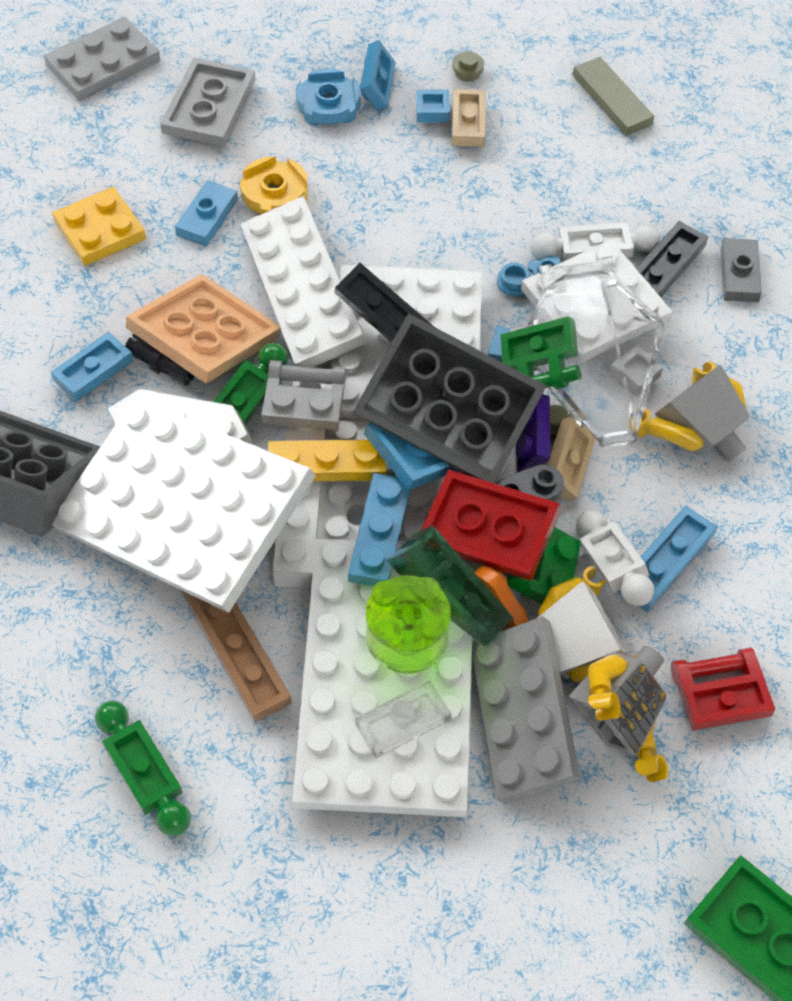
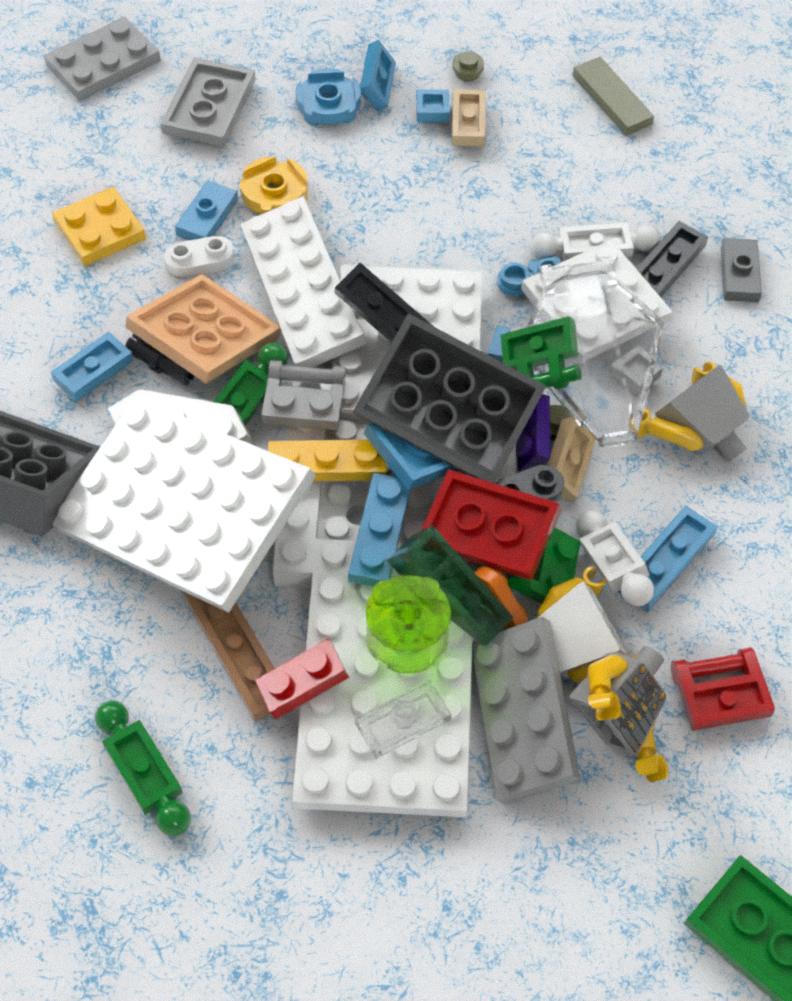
(199, 256): none -> white plate
(301, 678): none -> plate

